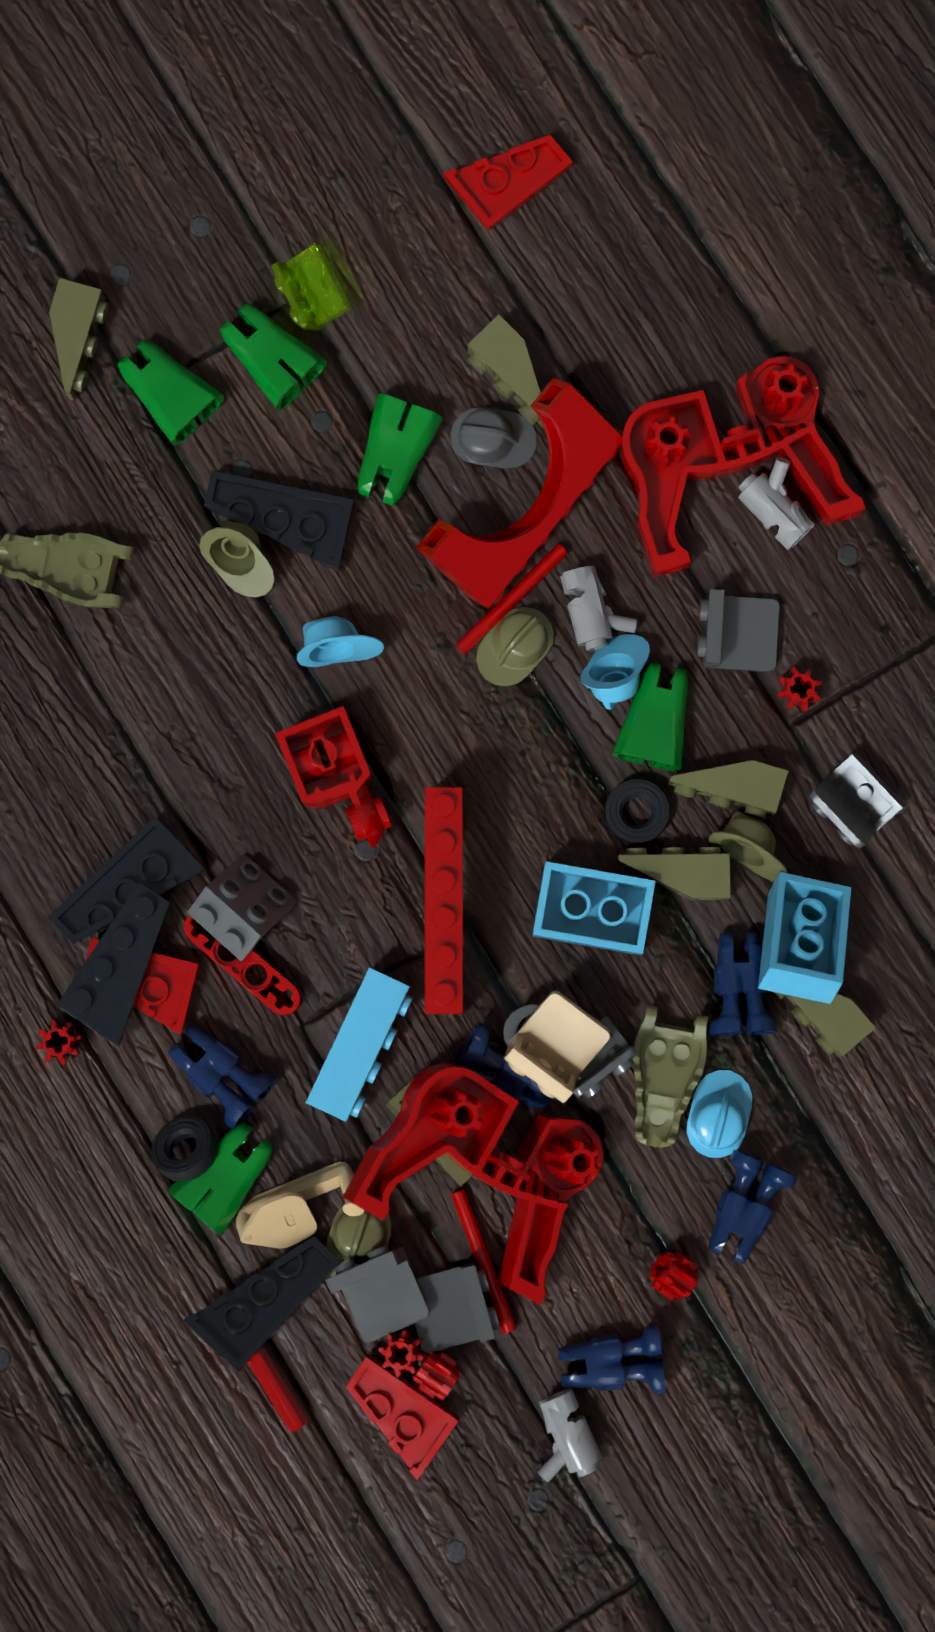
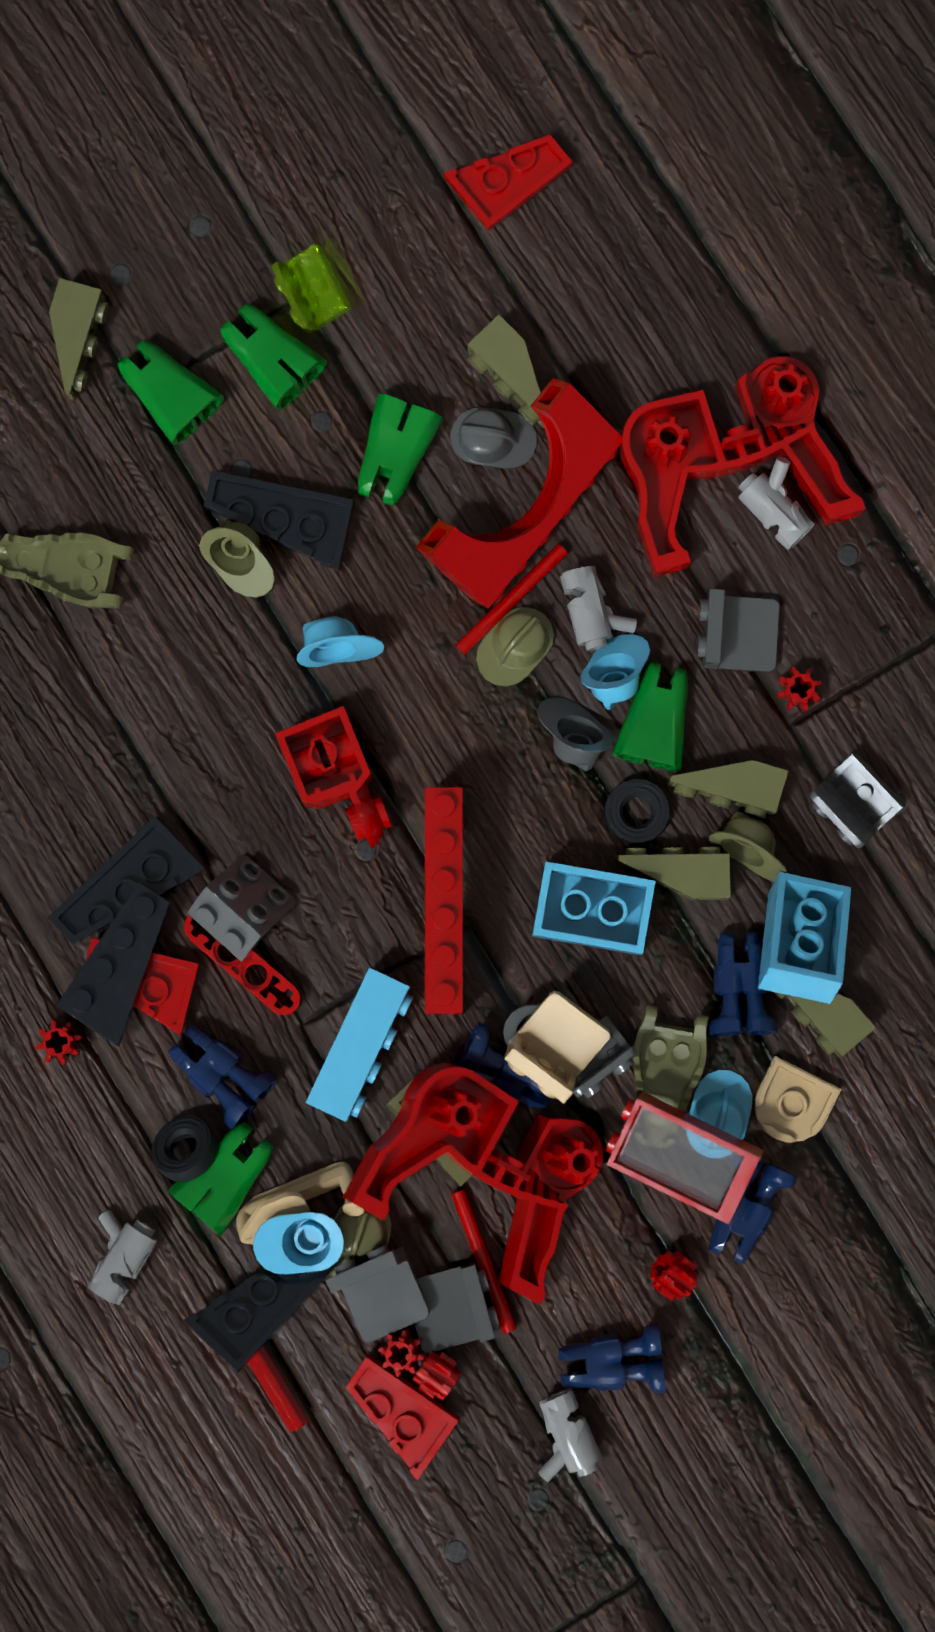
(126, 1256): none -> light grey piece
(298, 1243): none -> medium azure piece
(575, 732): none -> dark grey piece
(683, 1156): none -> window
(793, 1102): none -> tan tile

